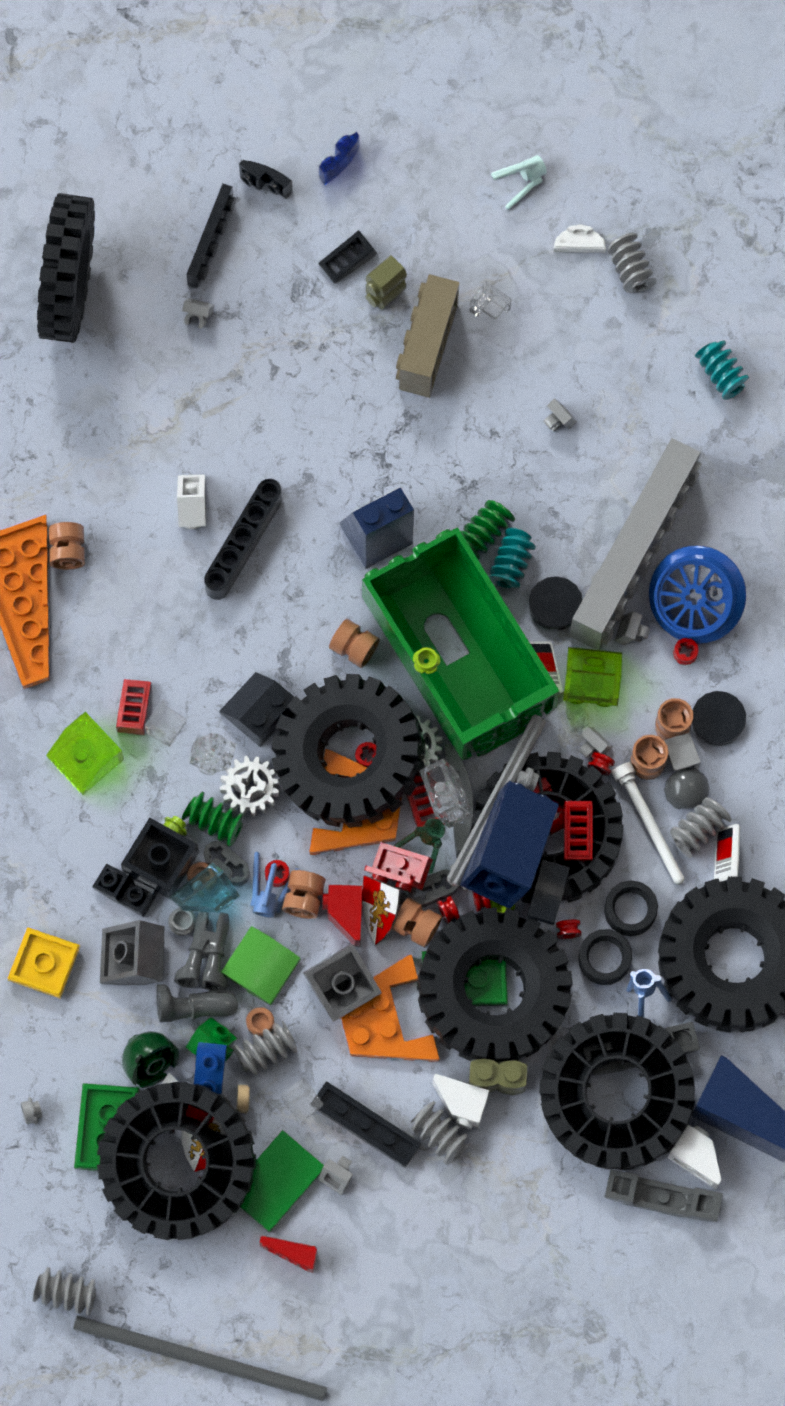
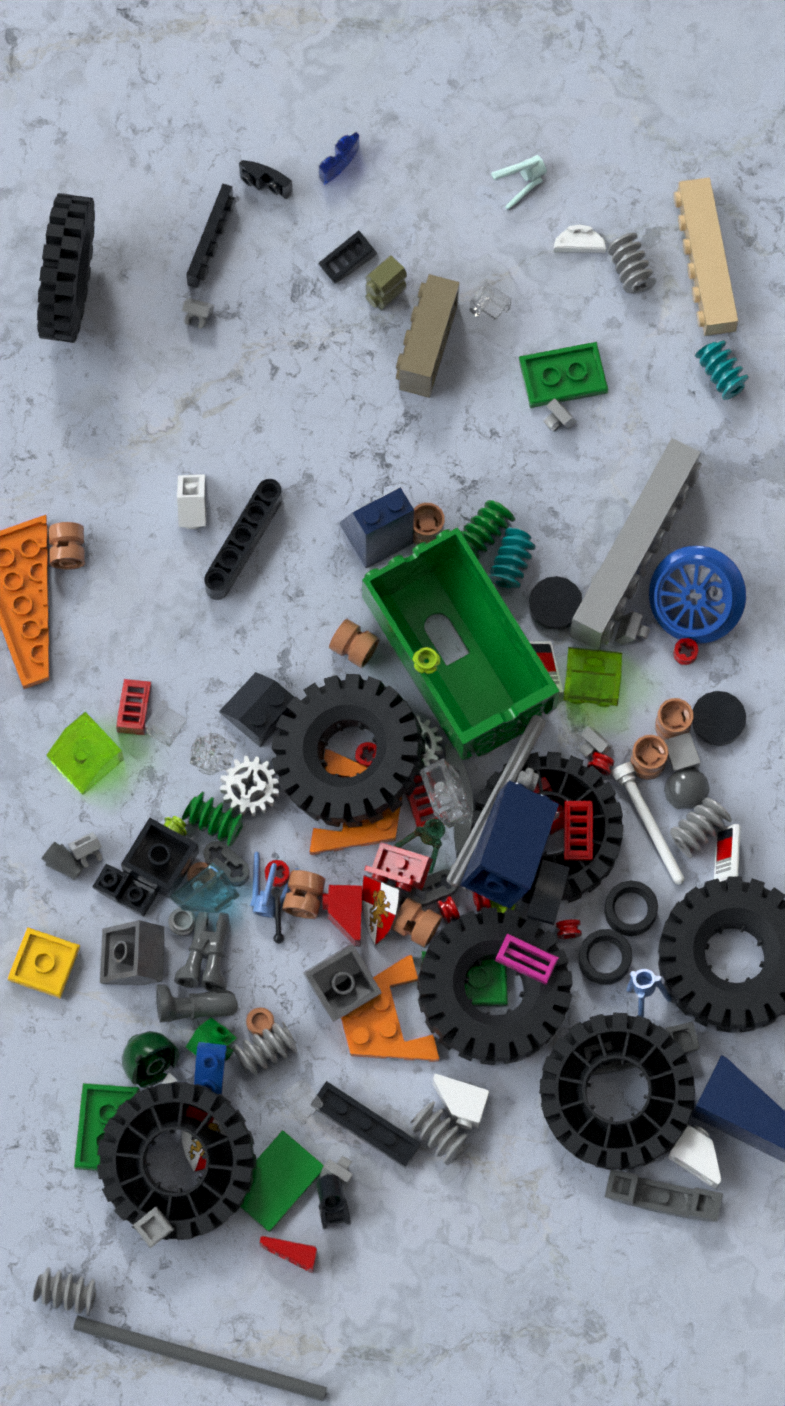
(31, 1111): light grey plate -> none
(61, 860): none -> dark grey cone
(84, 846): none -> light grey tile
(153, 1227): none -> light grey tile
(242, 1099): tan tile -> none
(261, 965): bright green slope -> none
(277, 892): none -> black hinge
(332, 1201): none -> black piece
(428, 522): none -> nougat wheel
(505, 1077): olive brick -> none
(521, 968): none -> dark pink tile
(563, 374): none -> green tile
(706, 256): none -> tan brick

